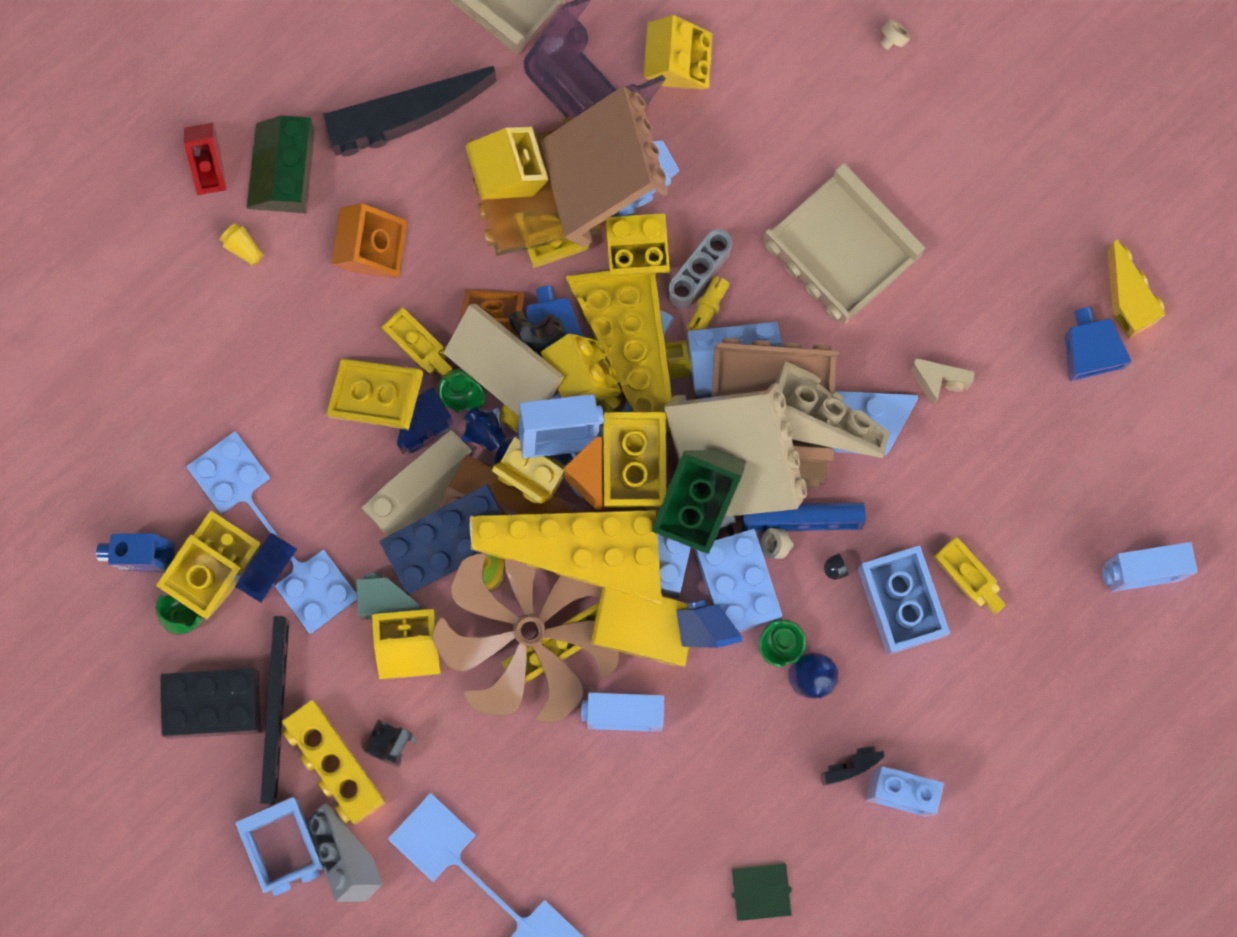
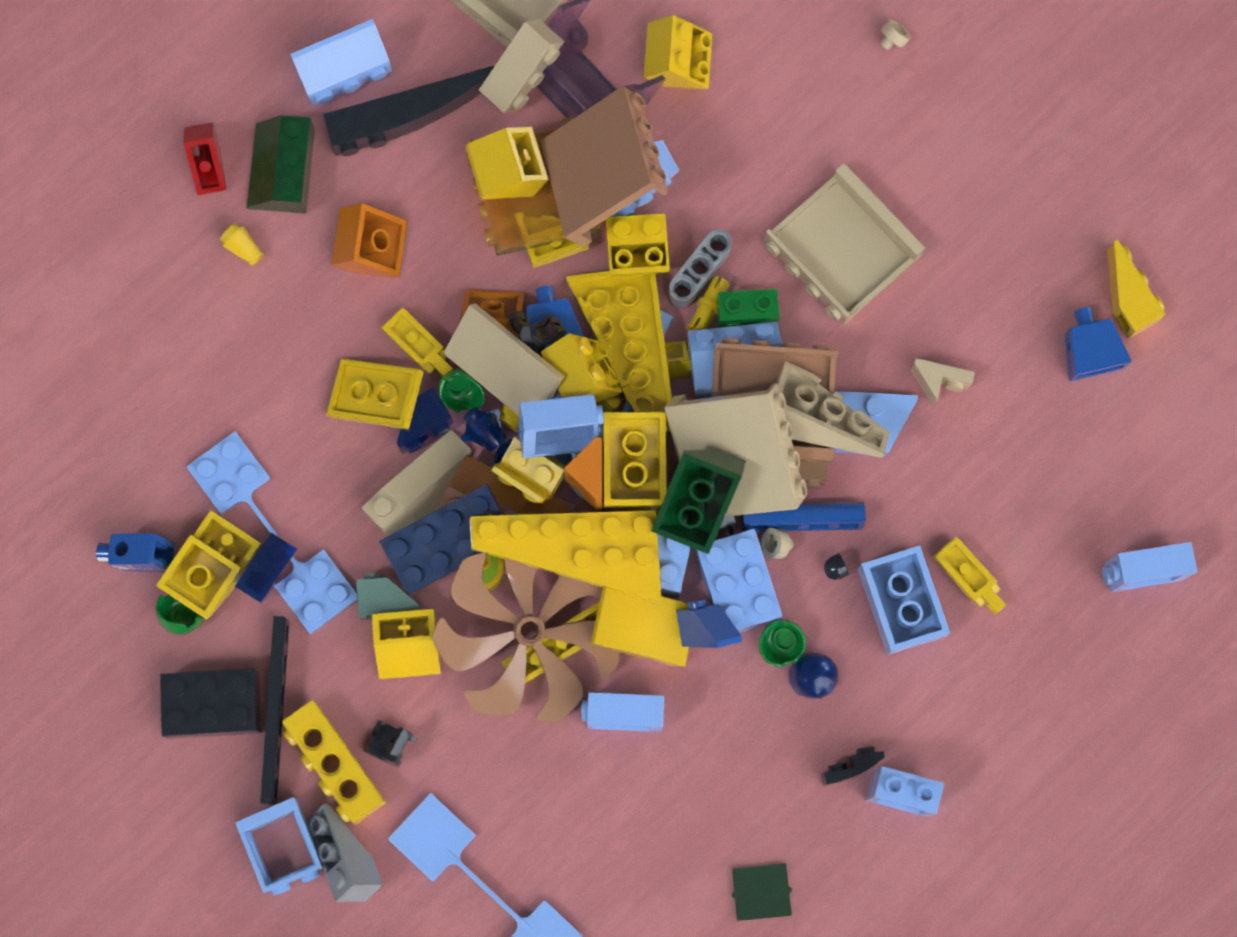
(342, 63): none -> light blue slope
(522, 66): none -> tan brick
(747, 307): none -> green bracket

